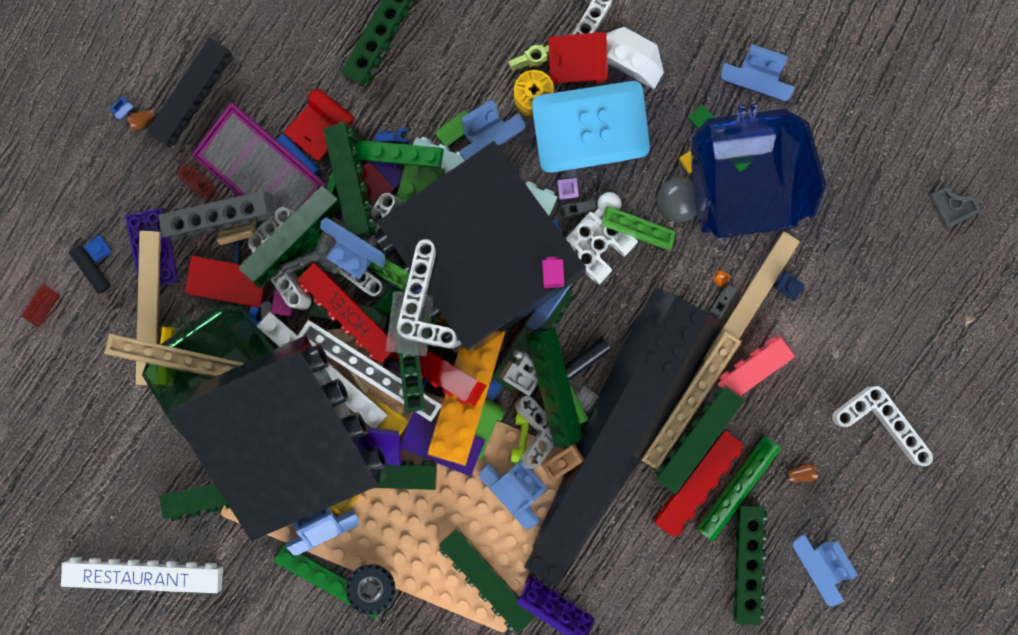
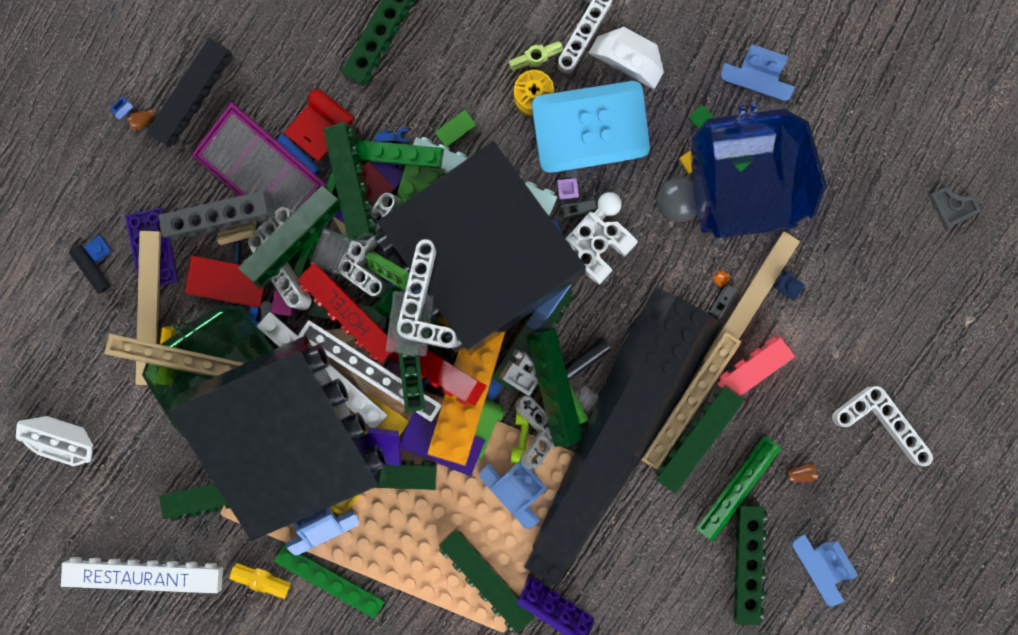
(40, 305): clear red tile -> none
(56, 440): none -> white wedge
(195, 180): clear red plate -> none
(260, 580): none -> yellow piece
(300, 262): dark grey axle -> none
(351, 251): medium blue plate -> none
(370, 589): black wheel -> none
(485, 126): medium blue plate -> none
(553, 272): dark pink brick -> none
(563, 463): medium nougat plate -> none
(581, 58): red door -> none
(638, 228): bright green tile -> none
(695, 488): red brick -> none

